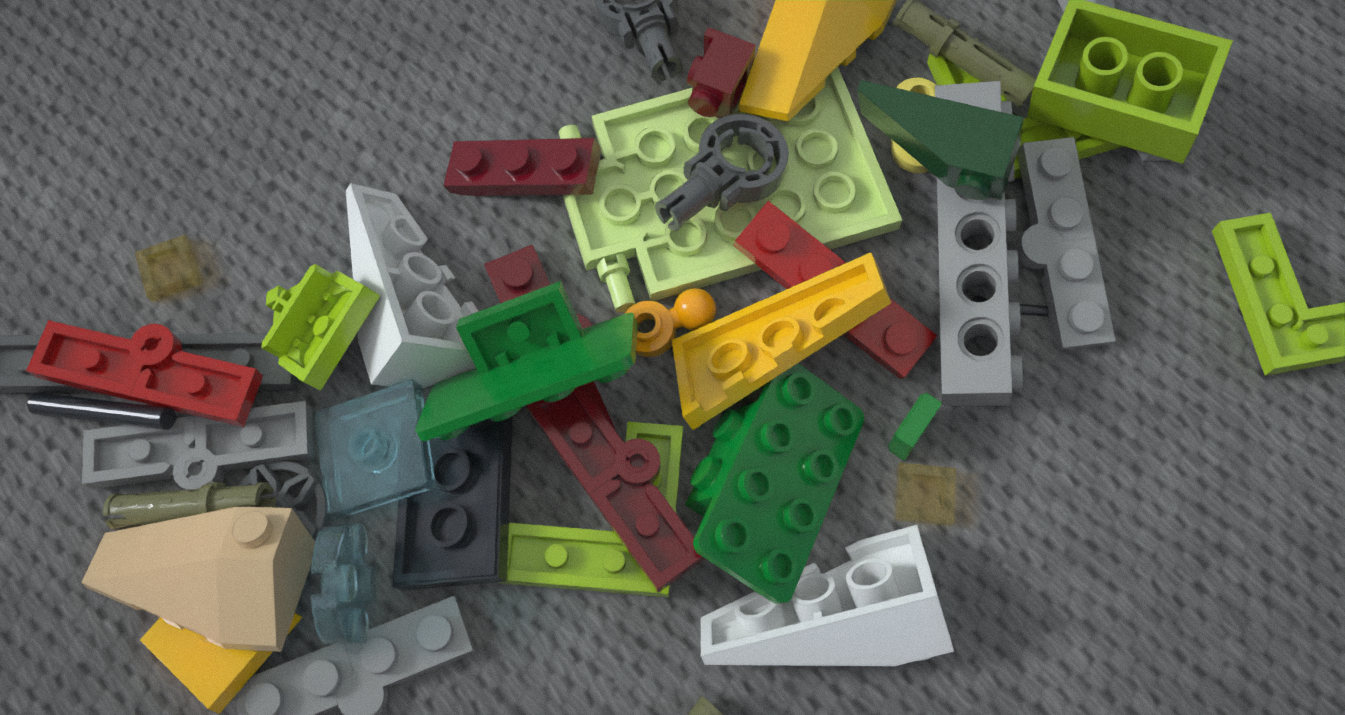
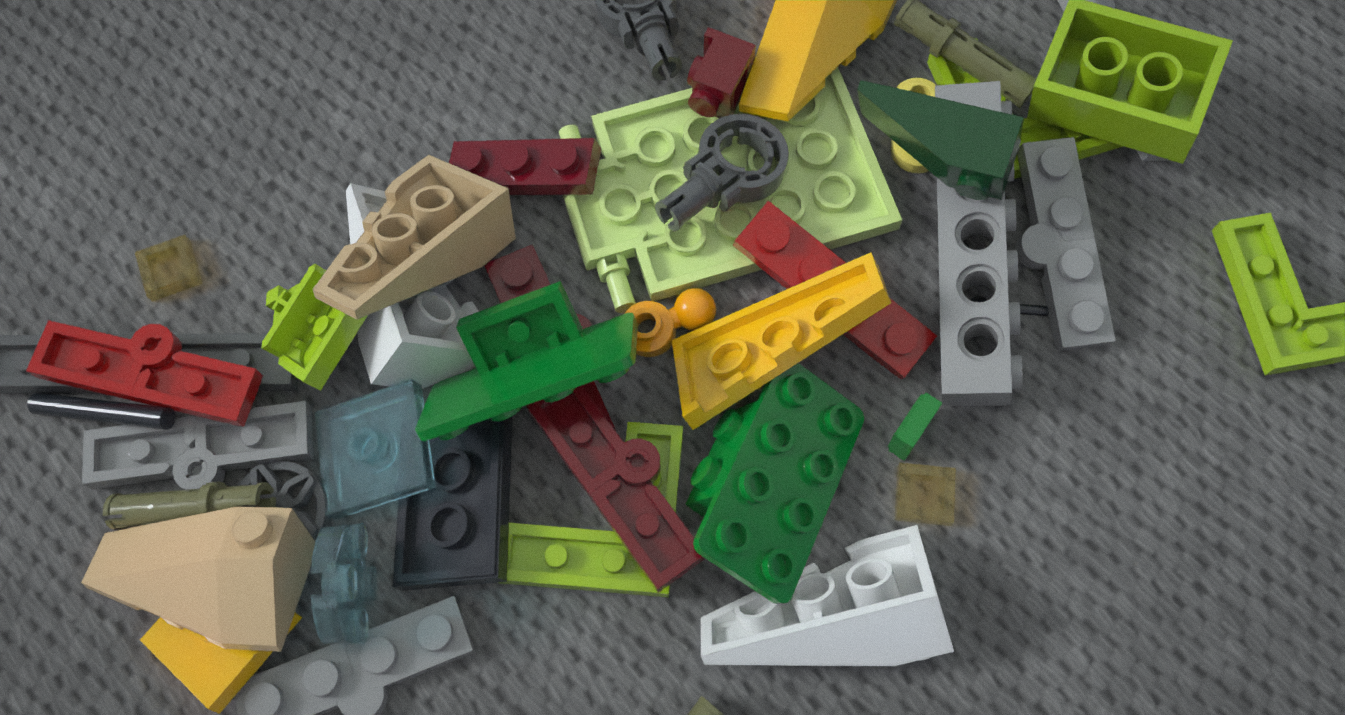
(425, 234): none -> tan wedge

